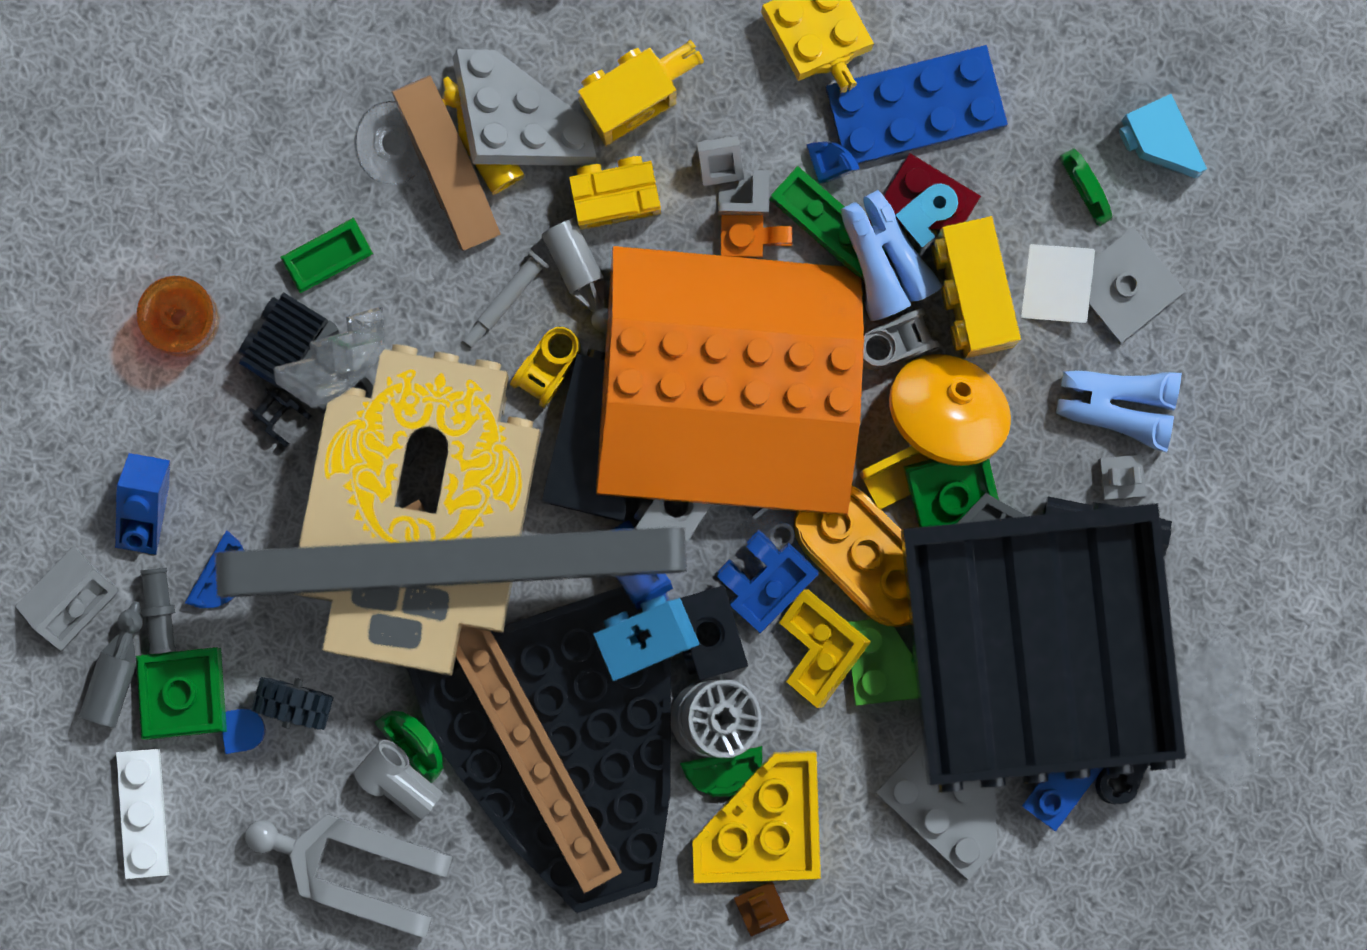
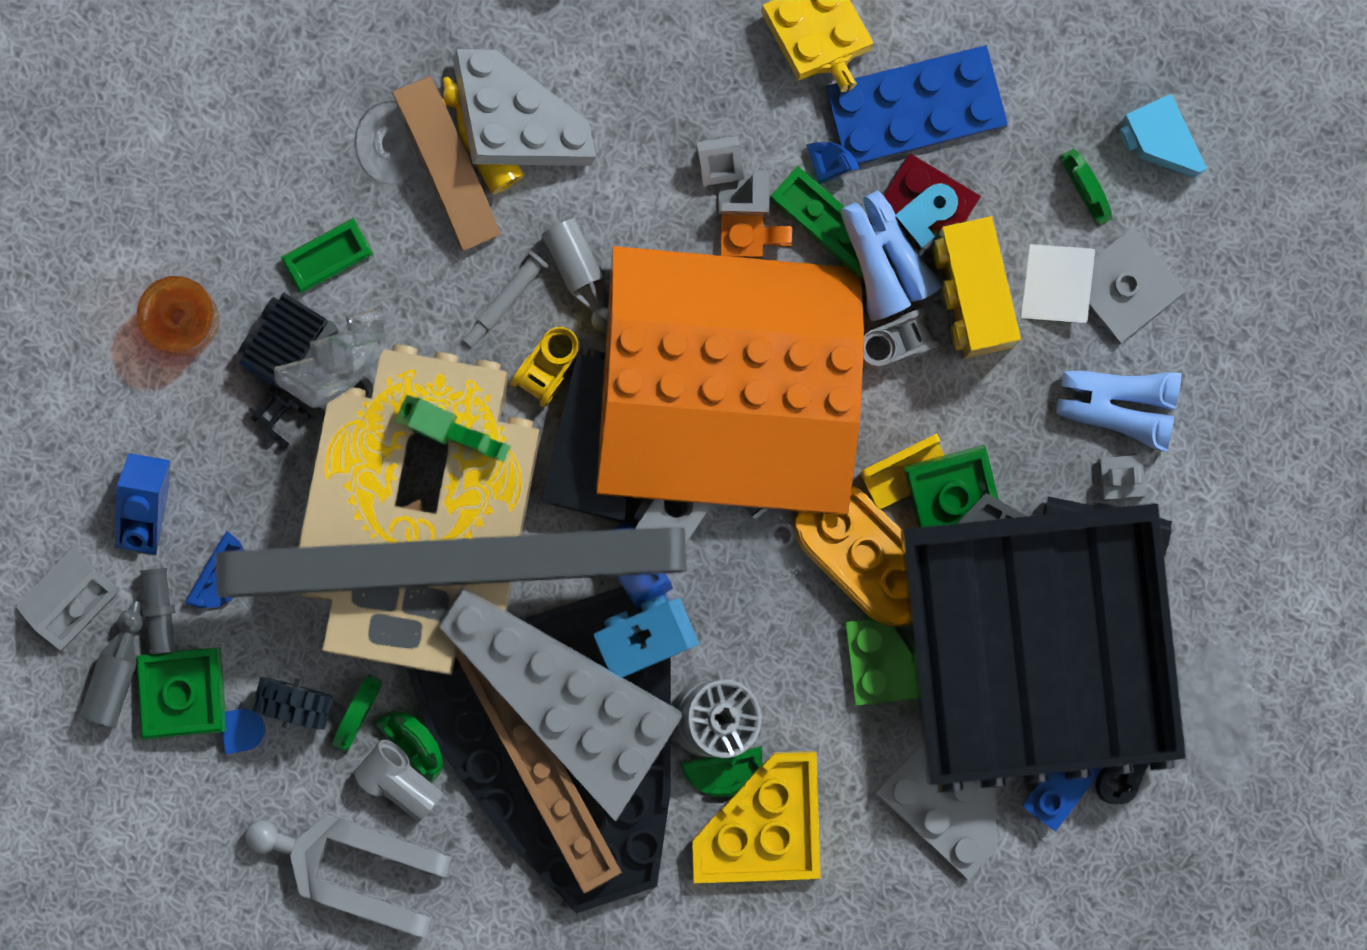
(142, 813): white plate -> none
(356, 713): none -> green tile
(440, 426): none -> green piece
(580, 710): none -> light grey wing
(615, 193): yellow brick -> none
(634, 90): yellow brick -> none
(728, 652): black brick -> none
(761, 908): reddish brown tile -> none
(775, 585): blue plate -> none
(831, 643): yellow plate -> none
(942, 422): light orange dish -> none

